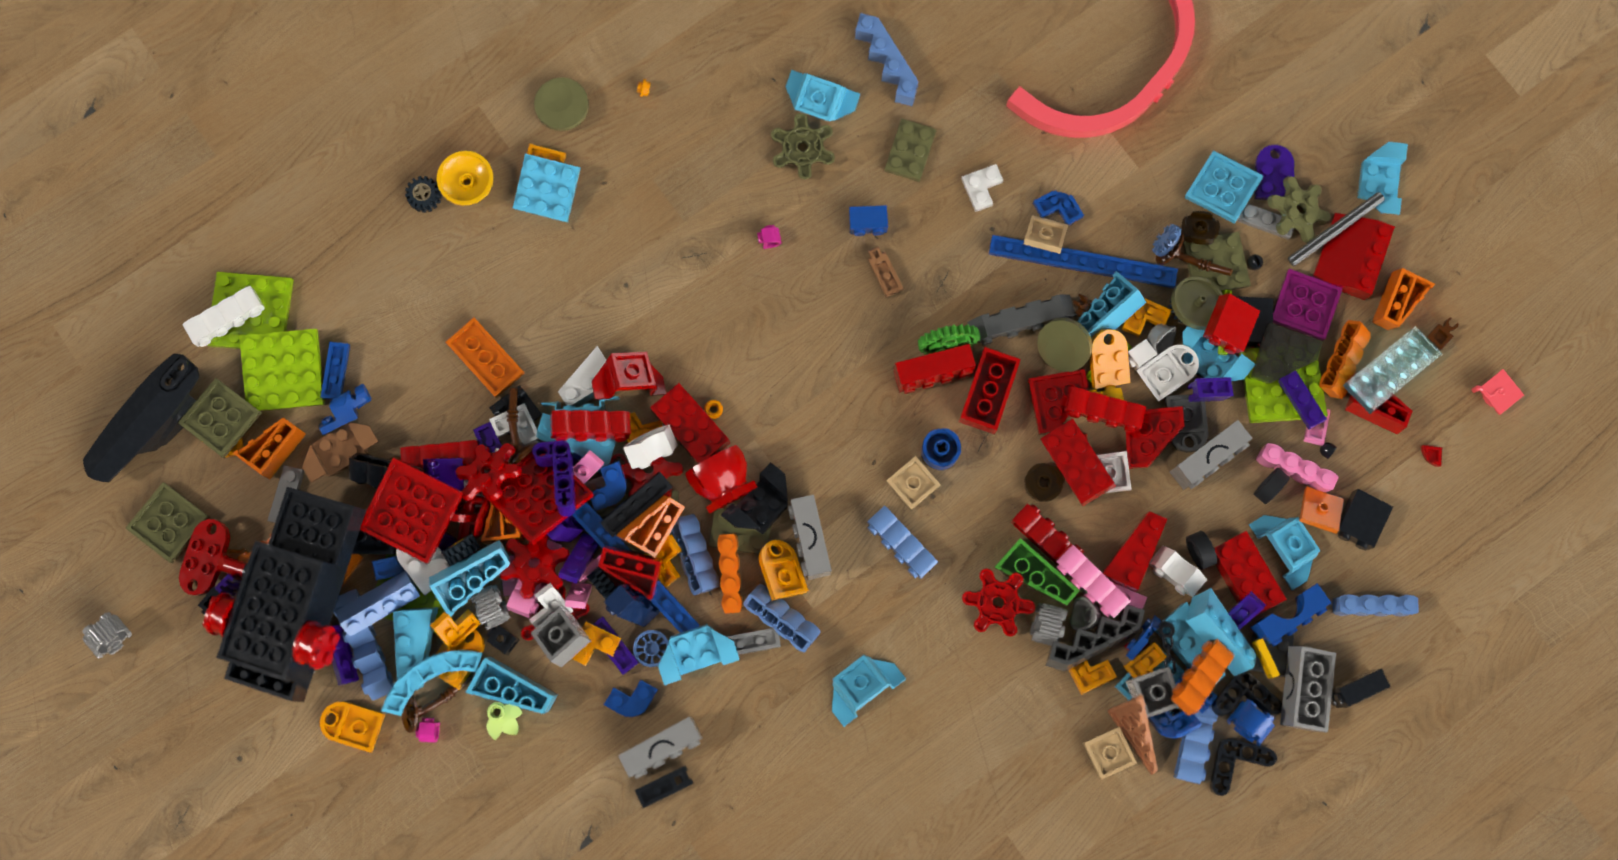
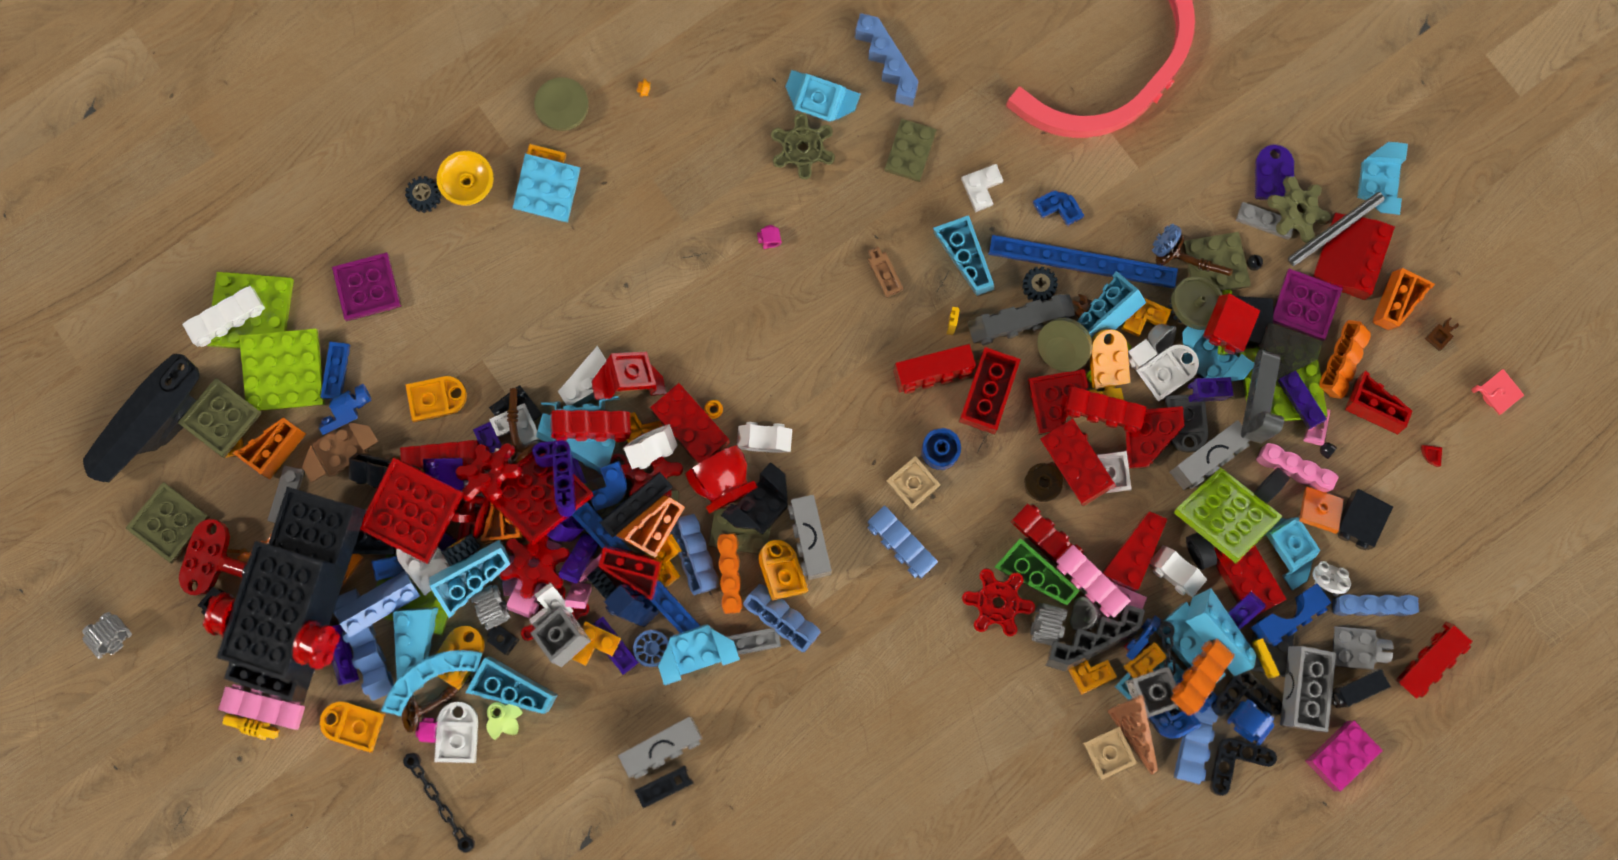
(227, 587): dark purple tile -> none
(251, 726): none -> yellow hinge
(261, 707): none -> bright pink brick
(366, 286): none -> magenta plate
(417, 760): none -> black piece
(434, 398): none -> light orange plate
(455, 632): light orange plate -> none
(456, 736): none -> white plate
(485, 357): orange plate -> none
(587, 466): bright pink plate -> none
(633, 705): blue plate -> none
(764, 438): none -> white brick
(860, 684): medium azure piece -> none
(868, 220): blue brick -> none
(948, 338): bright green gear -> none
(953, 319): none -> yellow tile
(965, 251): none -> medium azure wedge
(1033, 286): none -> black wheel
(1045, 234): tan plate -> none
(1200, 236): dark brown plate -> none
(1223, 187): medium azure plate -> none
(1228, 514): none -> lime plate
(1258, 420): none -> dark grey beam
(1332, 578): none -> white plate
(1343, 755): none -> dark pink brick
(1360, 648): none -> light grey plate
(1392, 370): clear light blue plate -> none
(1434, 660): none -> red wedge

